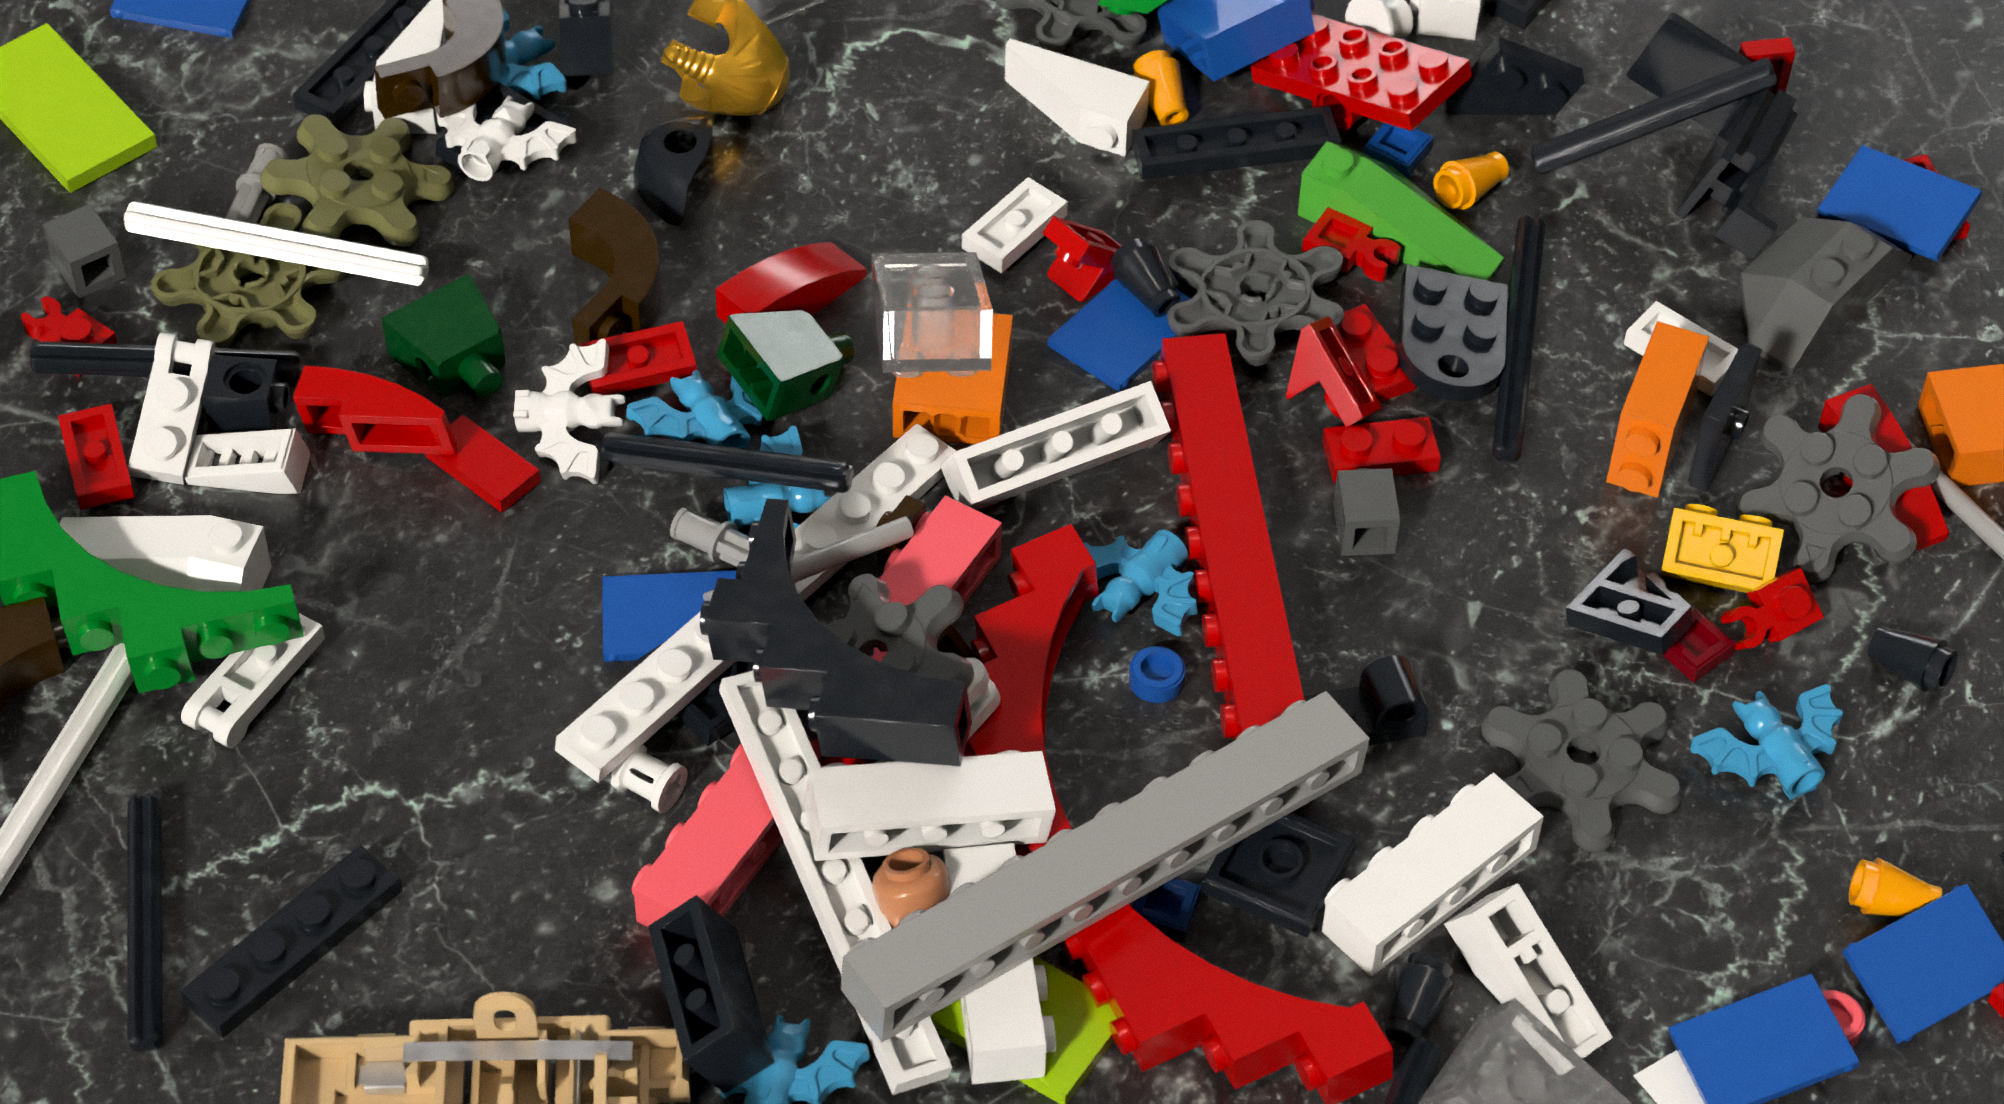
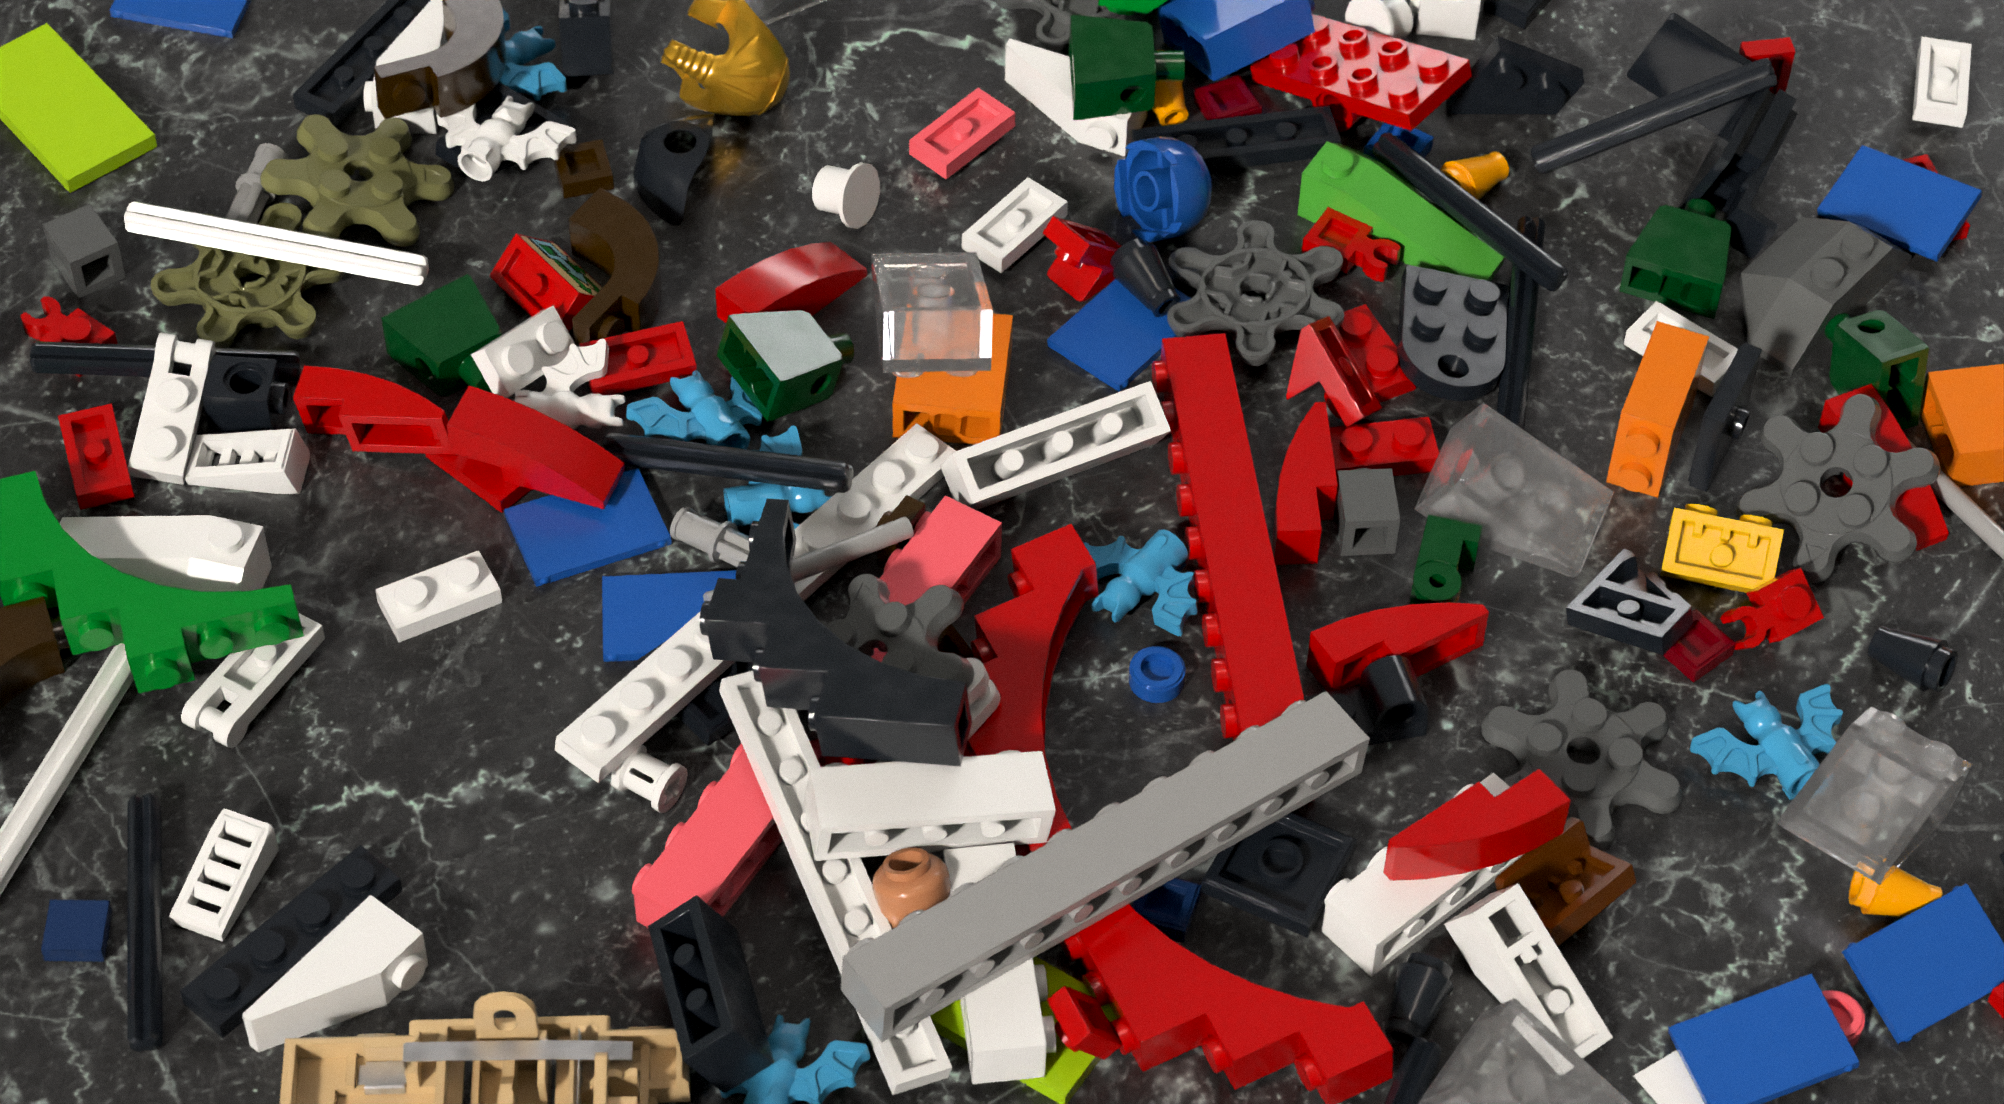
(77, 930): none -> dark blue tile
(236, 840): none -> white slope
(343, 976): none -> white slope
(438, 596): none -> white plate
(521, 353): none -> white plate
(532, 448): none -> red slope
(543, 275): none -> red panel
(572, 537): none -> blue piece
(583, 169): none -> dark brown plate
(848, 193): none -> white piece
(962, 133): none -> coral plate
(1083, 1023): none -> red plate
(1116, 66): none -> dark green torso
(1162, 187): none -> blue cylinder
(1226, 99): none -> dark red tile
(1305, 491): none -> red slope
(1421, 632): none -> red slope
(1444, 550): none -> dark green leg
(1470, 212): none -> black axle
(1479, 830): none -> red slope
(1519, 490): none -> clear slope
(1568, 880): none -> reddish brown bracket
(1680, 259): none -> dark green torso
(1876, 795): none -> clear slope
(1879, 353): none -> dark green torso
(1942, 82): none -> white plate

